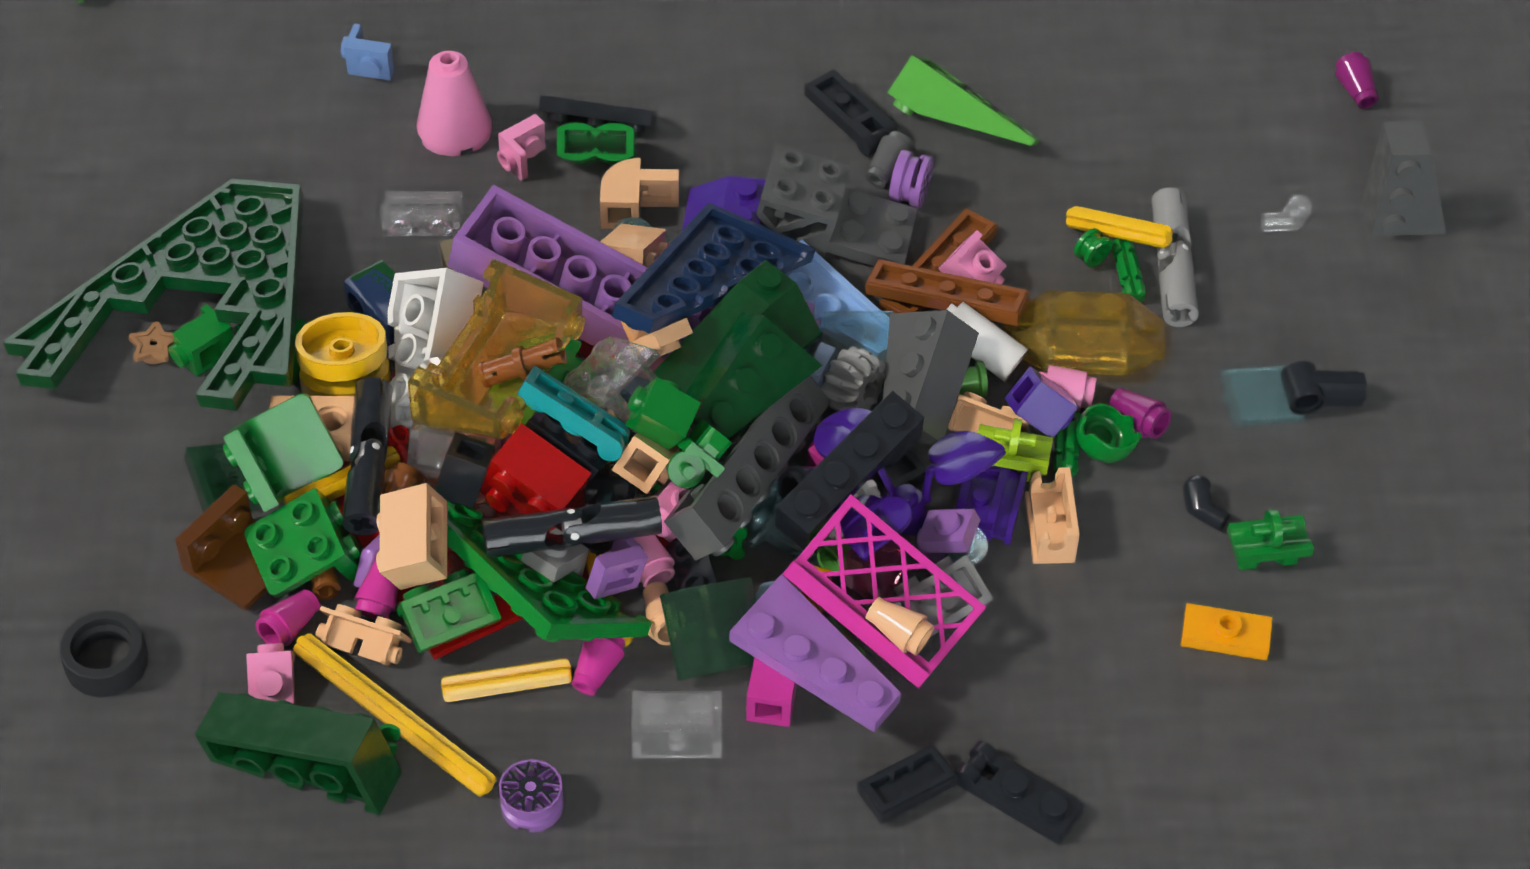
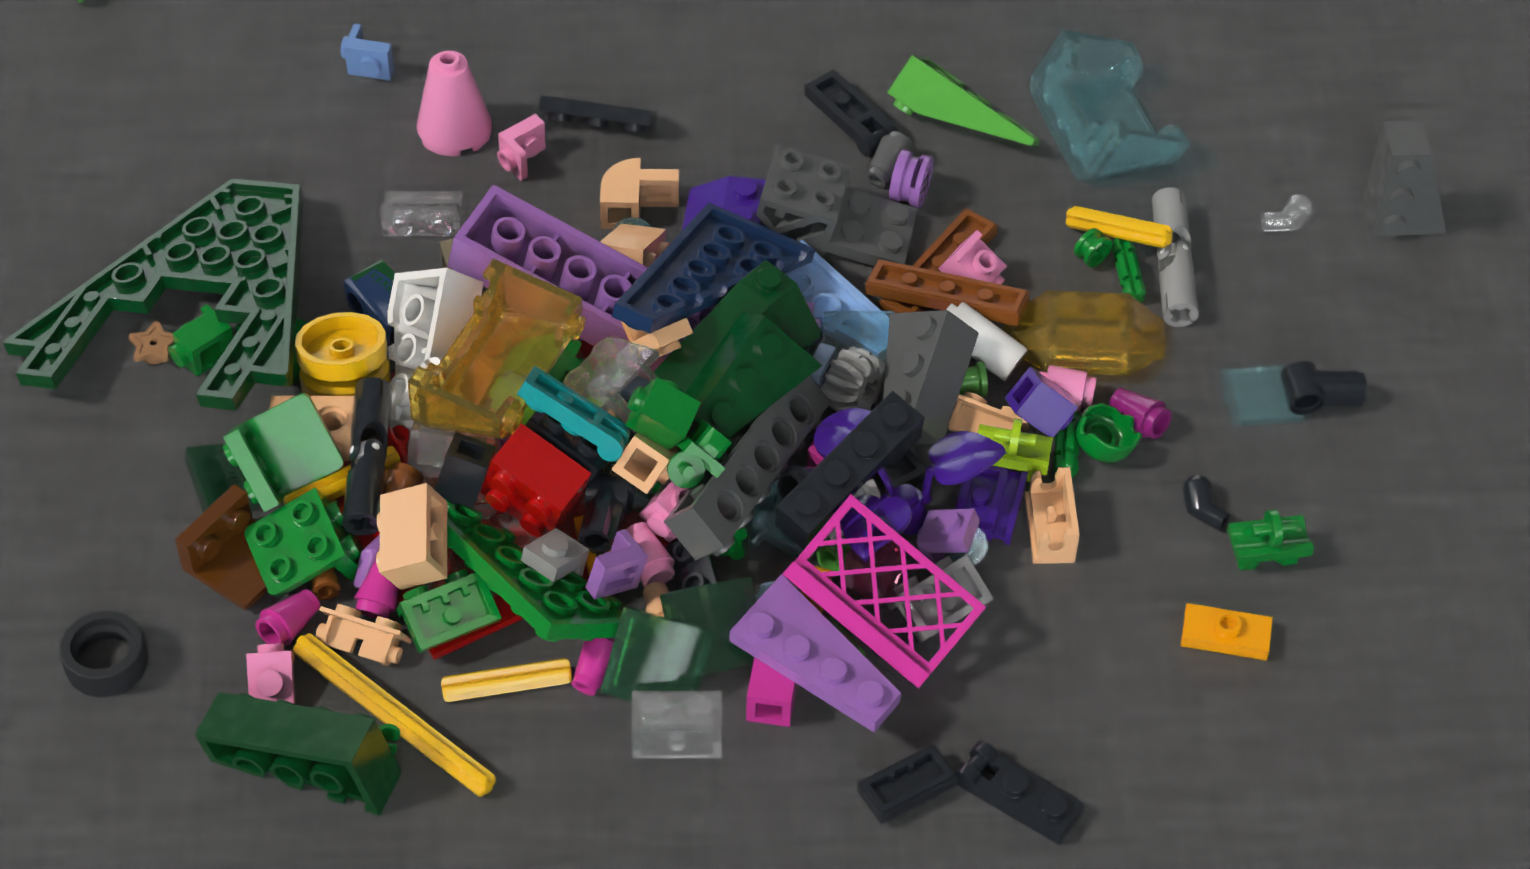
(521, 362): dark orange pin -> none
(531, 797): medium lavender wheel -> none
(579, 525): black piece -> none
(585, 144): green brick -> none
(656, 655): none -> clear green slope
(902, 626): light nougat cone -> none
(1093, 112): none -> clear light blue windscreen
(1357, 78): magenta cone -> none

